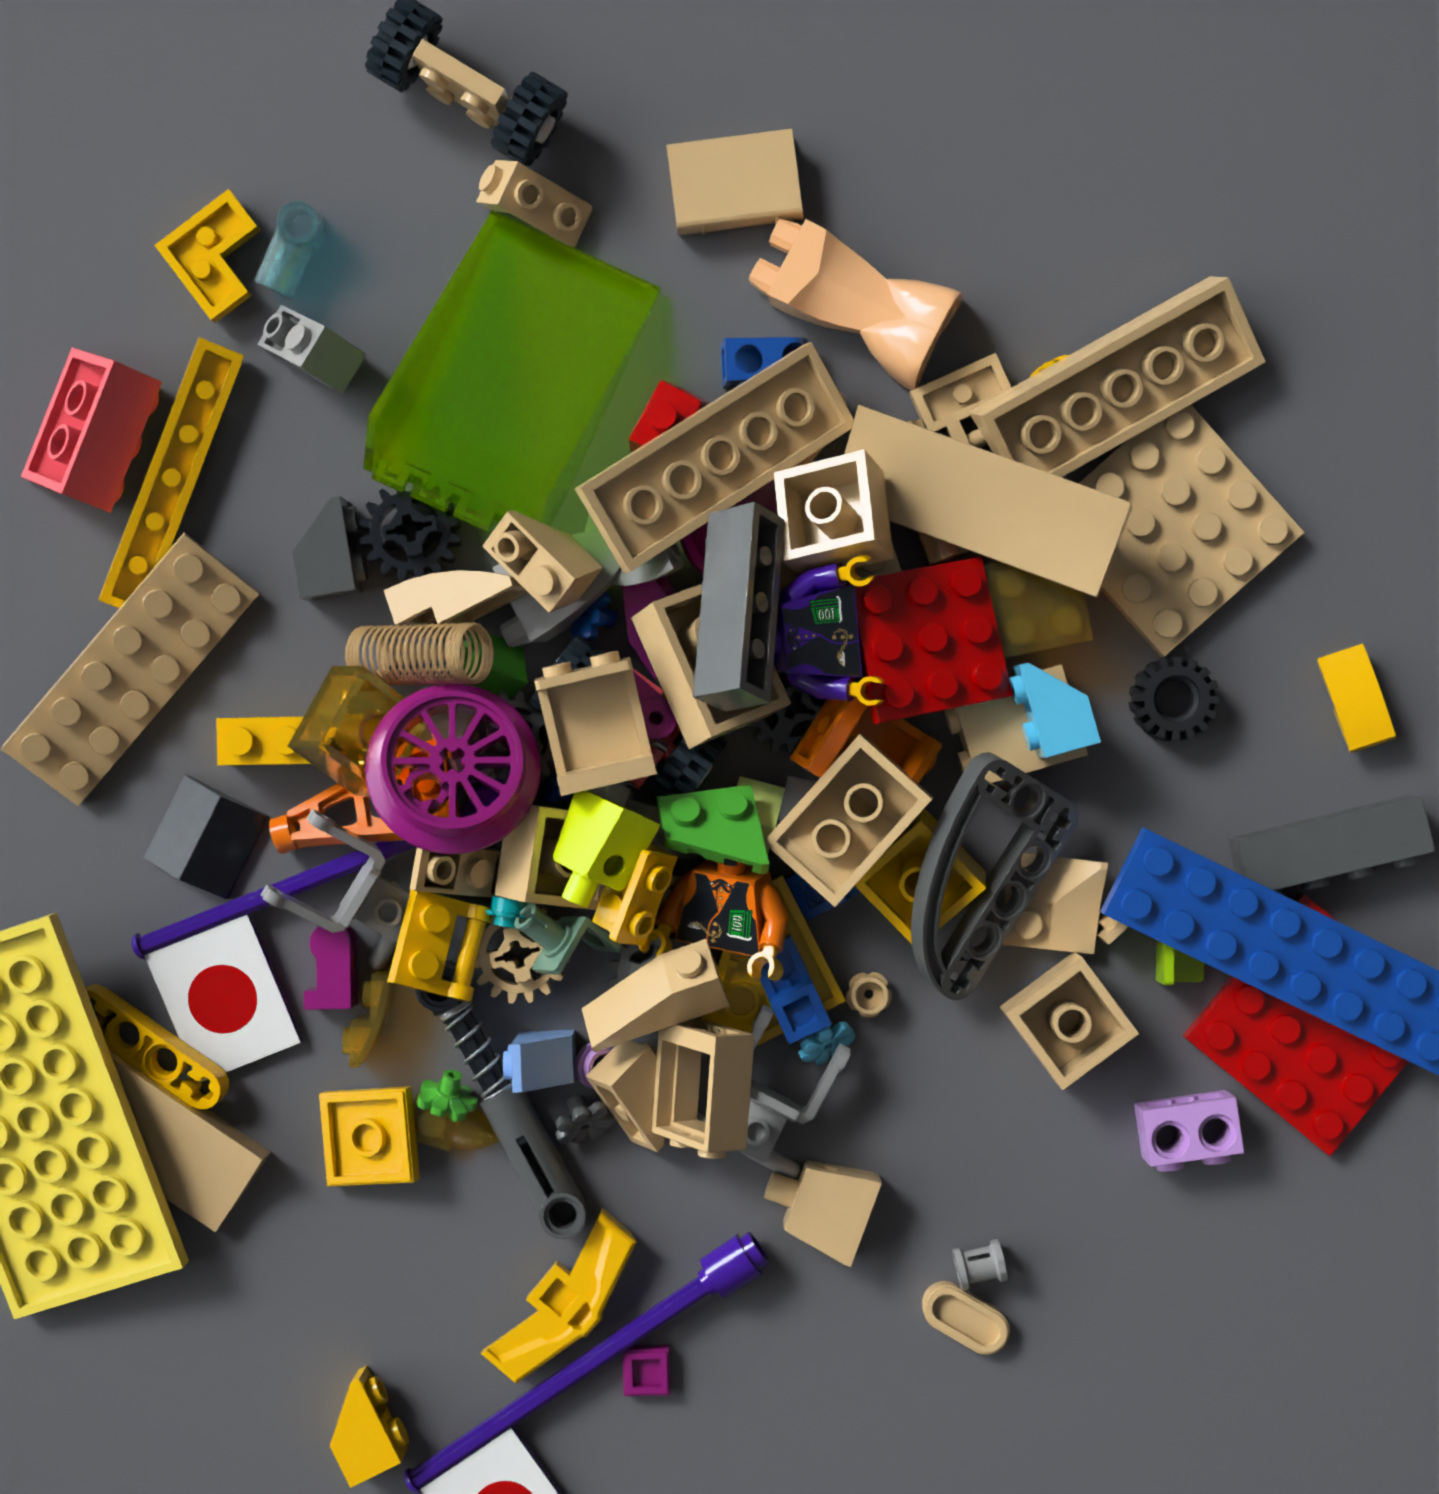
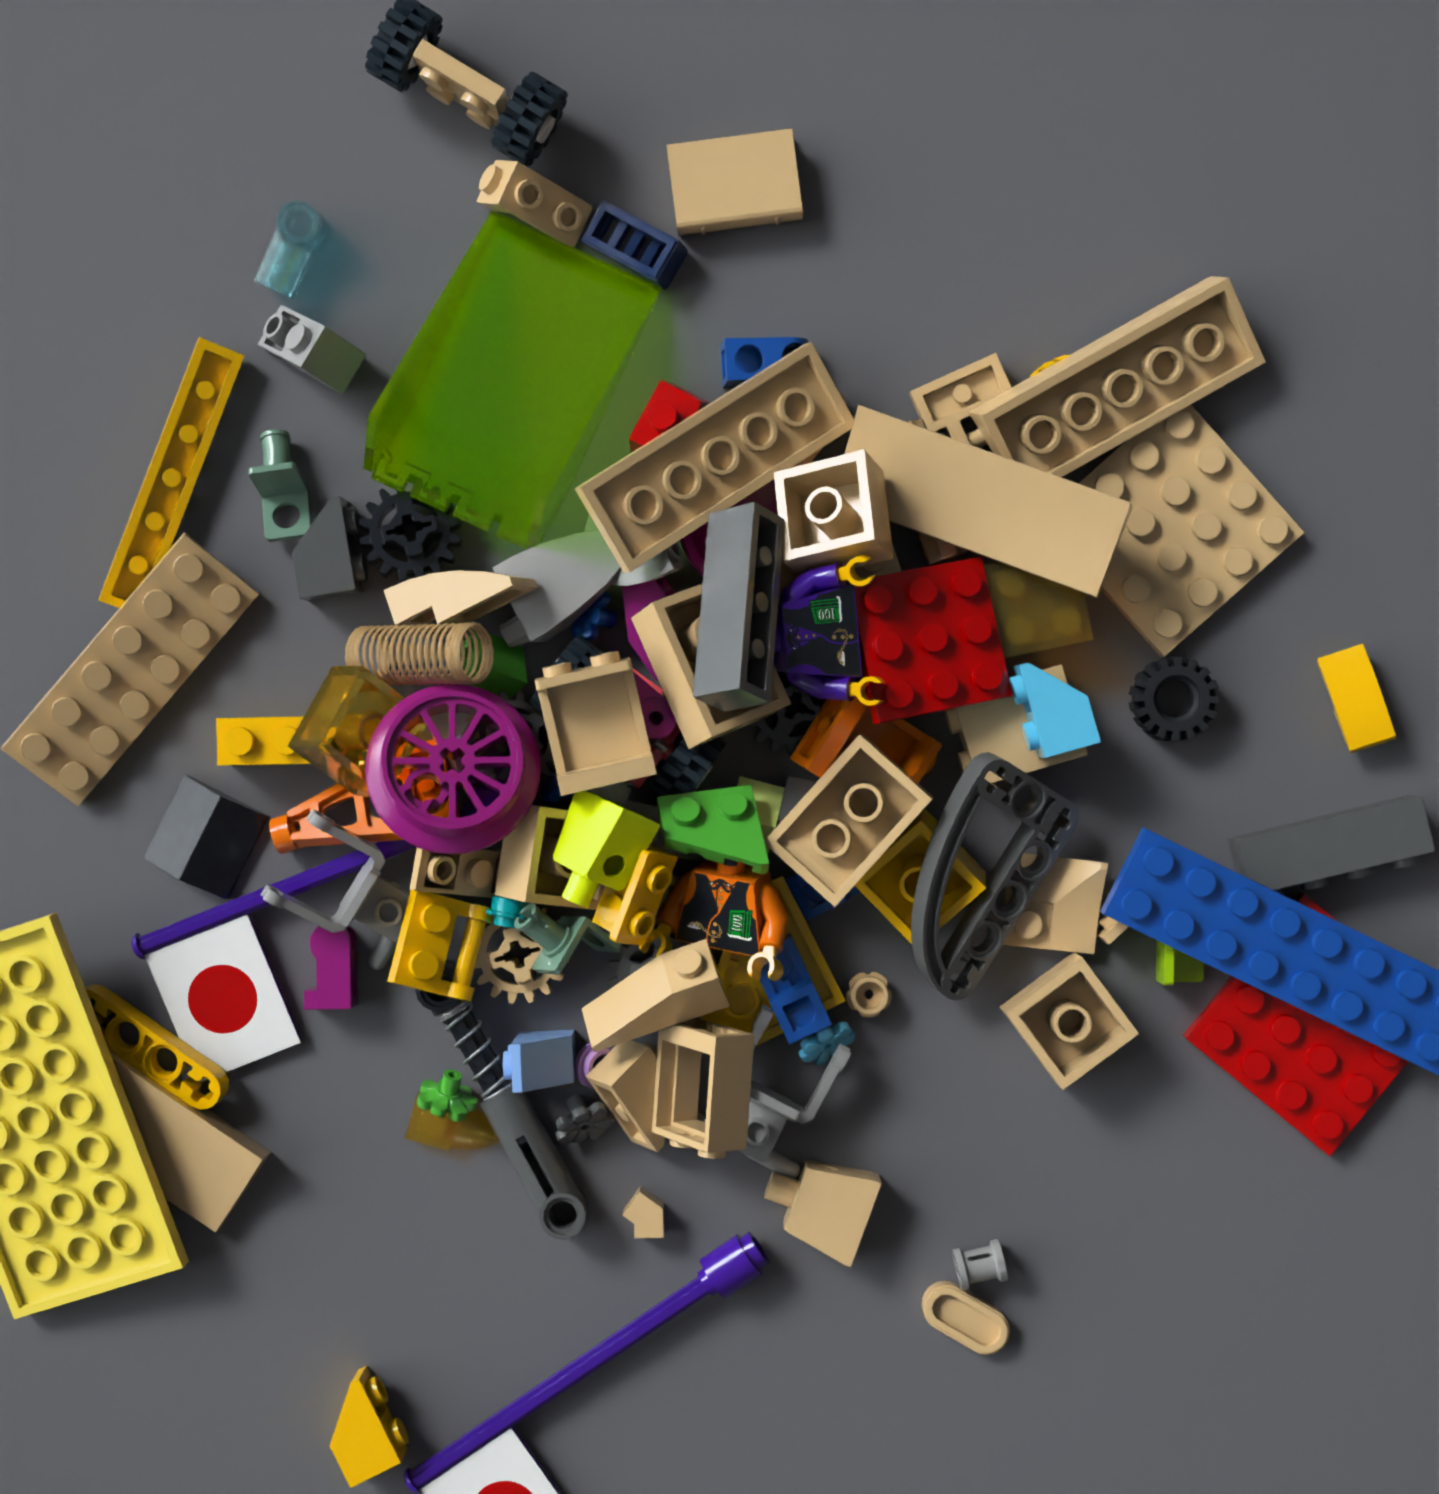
(92, 429): coral slope -> none
(198, 254): yellow plate -> none
(280, 486): none -> sand green bracket
(365, 1030): clear yellow slope -> none
(369, 1136): yellow plate -> none
(542, 560): tan slope -> none
(566, 1302): yellow plate -> none
(646, 1213): none -> tan piece
(647, 1370): magenta tile -> none
(667, 263): none -> dark blue slope
(843, 292): light nougat hips -> none
(1189, 1116): lavender brick -> none

